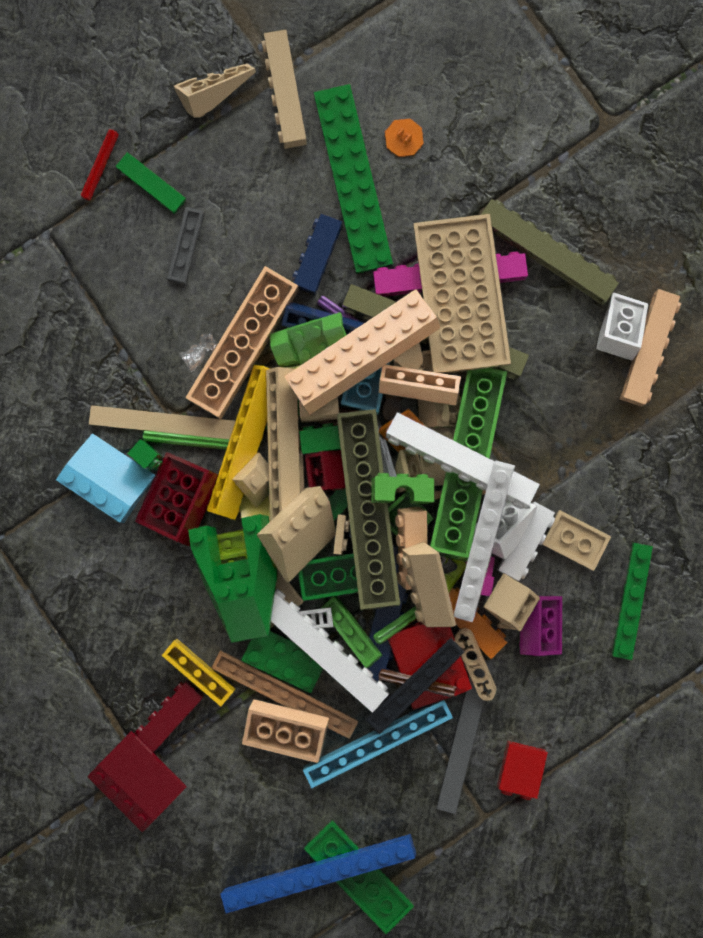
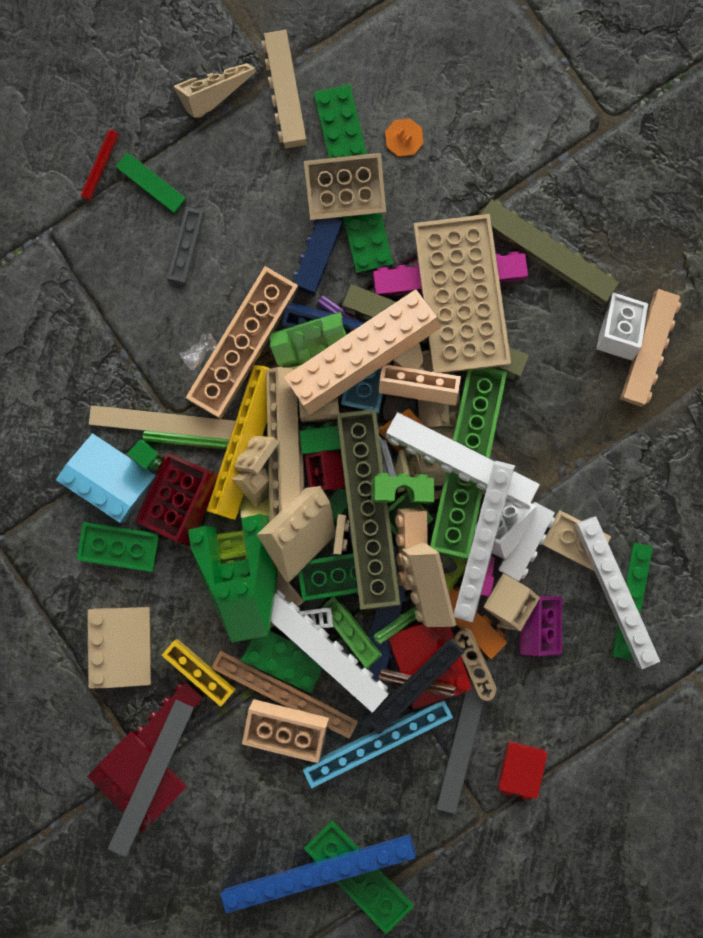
(118, 547): none -> green plate
(119, 647): none -> tan slope
(150, 778): none -> dark grey tile
(256, 454): none -> tan plate
(345, 186): none -> tan slope
(617, 593): none -> white brick

